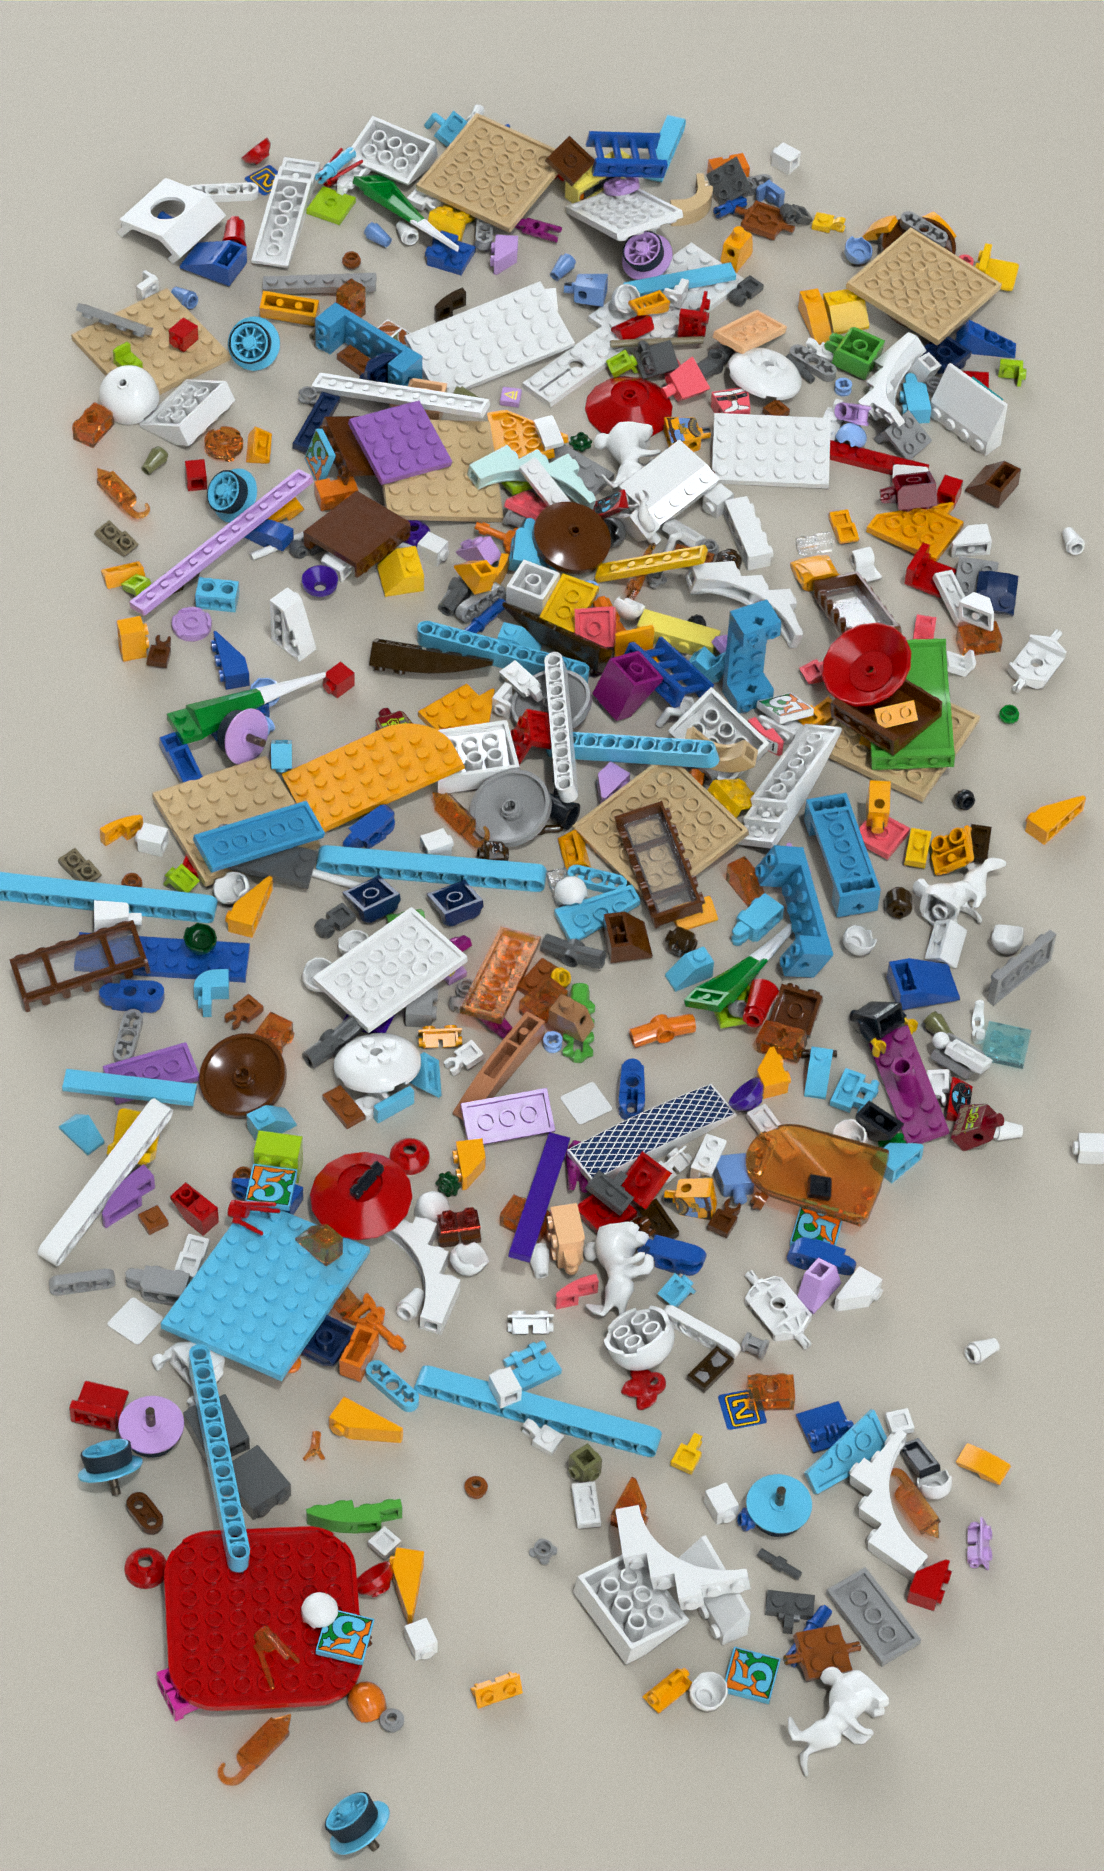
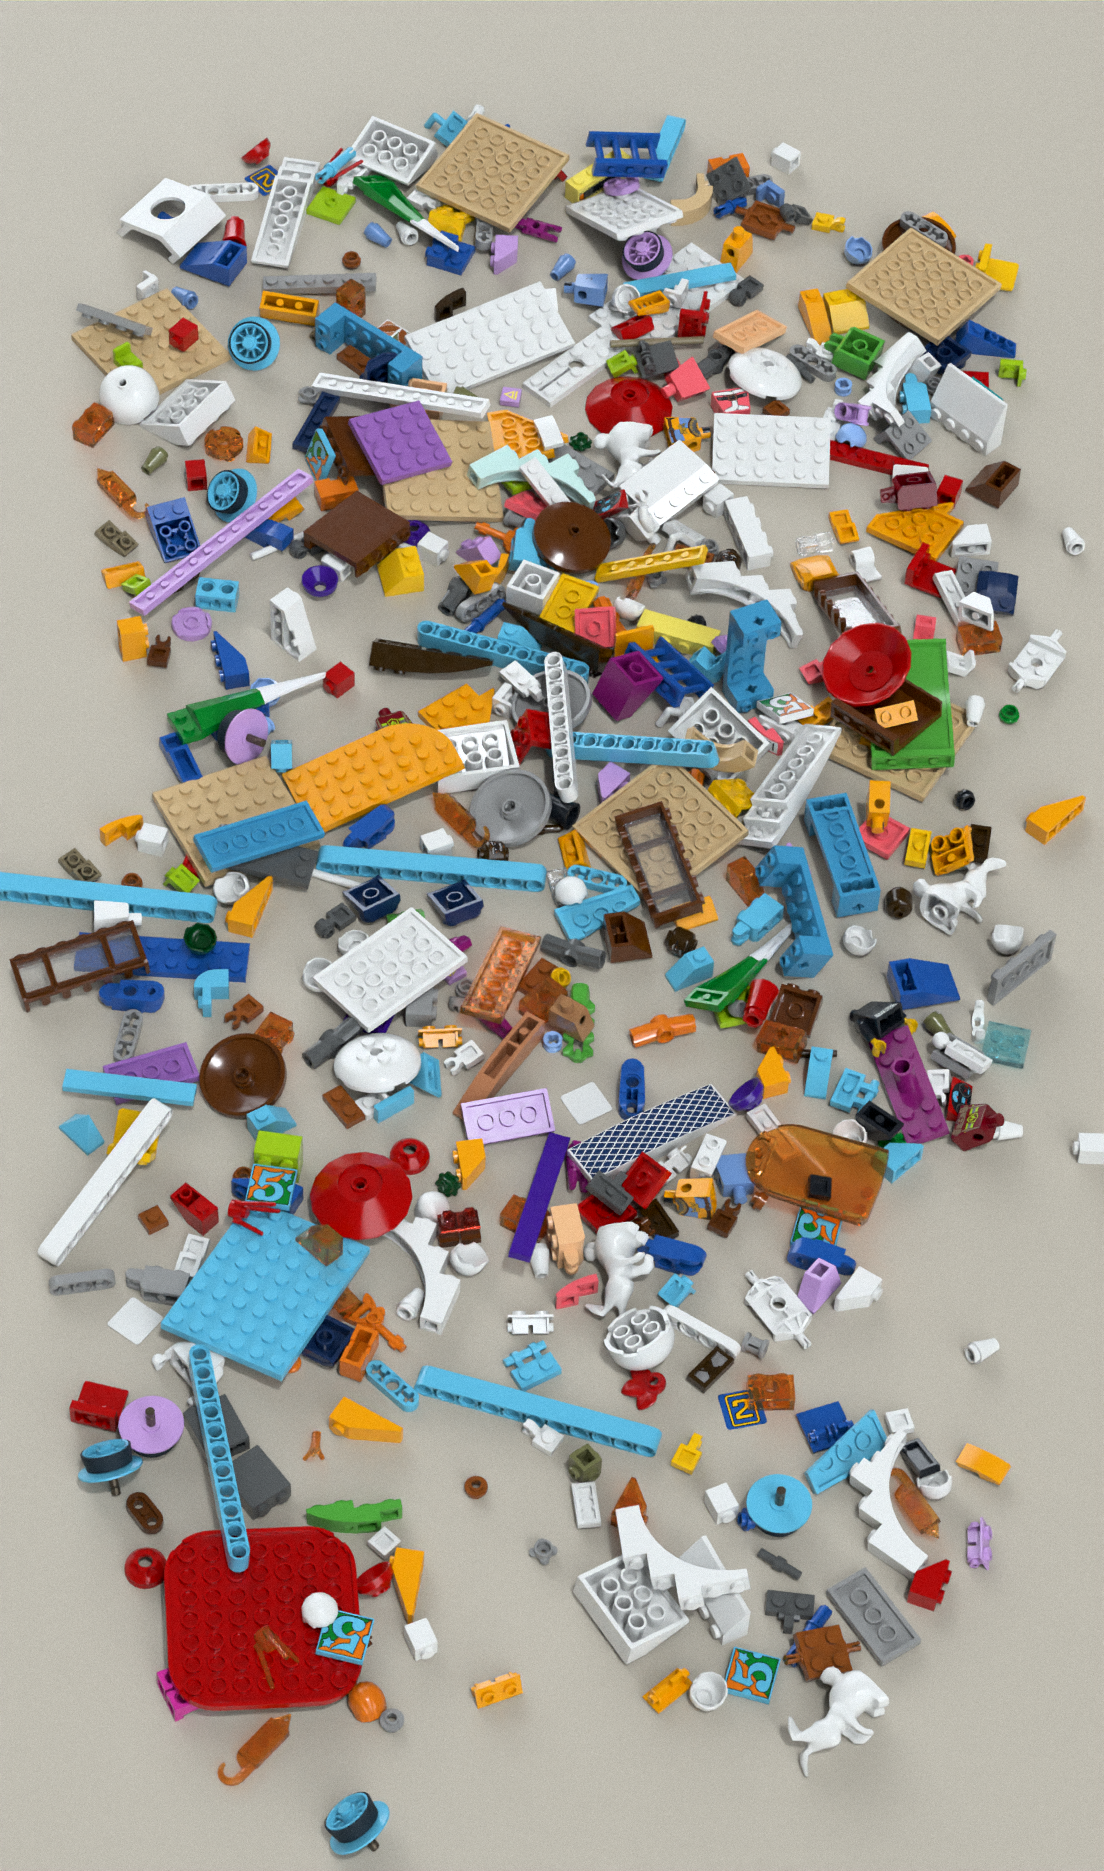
(128, 1195): medium lavender slope -> none
(172, 529): none -> blue slope
(366, 1180): black axle -> none
(505, 1387): white brick -> none
(570, 160): reddish brown plate -> none
(880, 226): light orange slope -> none
(946, 942): white panel -> none
(974, 710): none -> white cone

